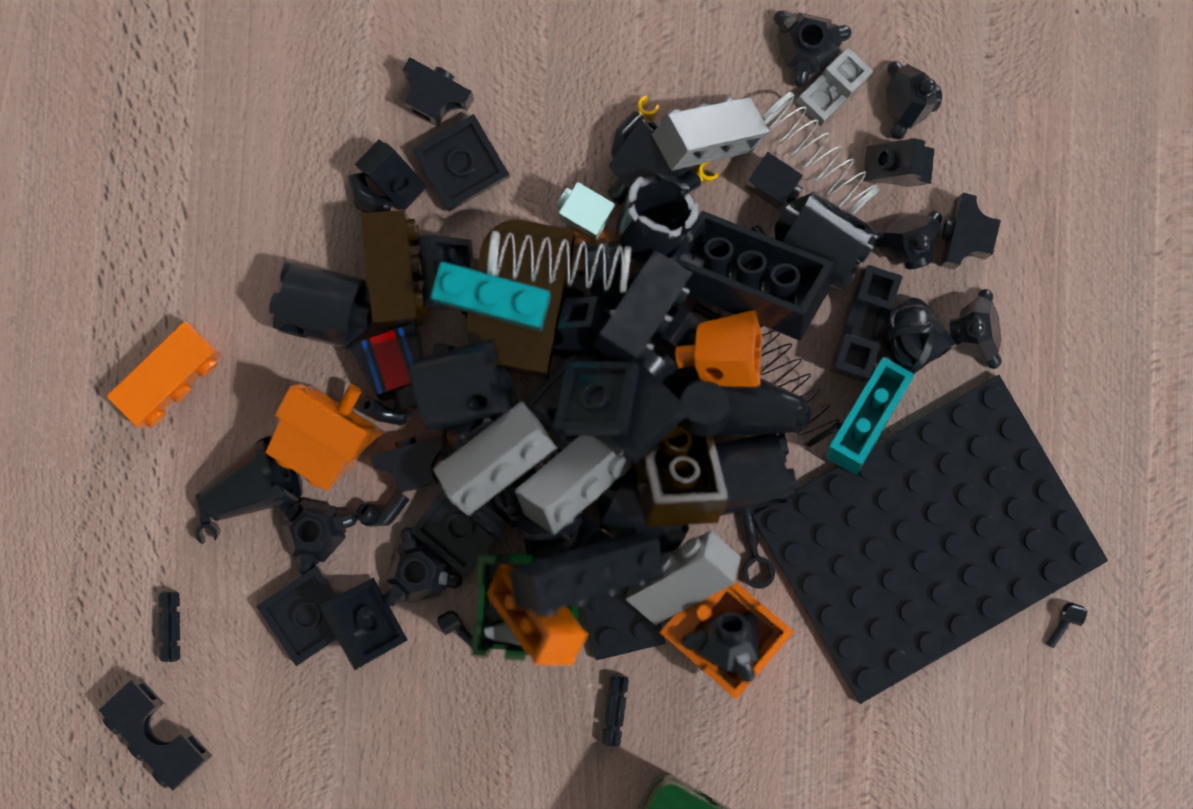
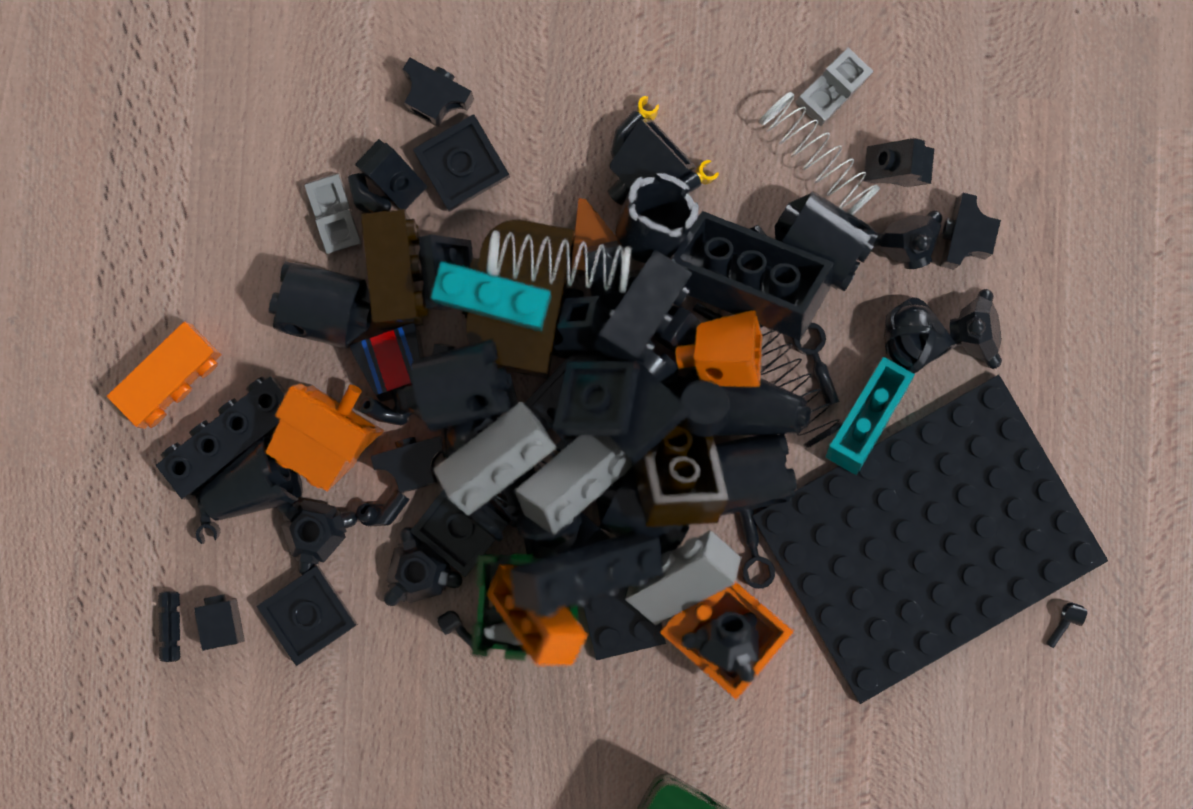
(131, 715): black arch -> none
(219, 623): none -> black brick
(224, 439): none -> black brick
(332, 213): none -> light grey slope
(363, 623): black plate -> none
(585, 210): light aqua brick -> none
(615, 710): black axle -> none
(710, 132): brick -> none
(775, 181): black brick -> none
(808, 42): black rock -> none
(820, 369): none -> black piece
(864, 323): black arch -> none
(910, 97): black rock -> none

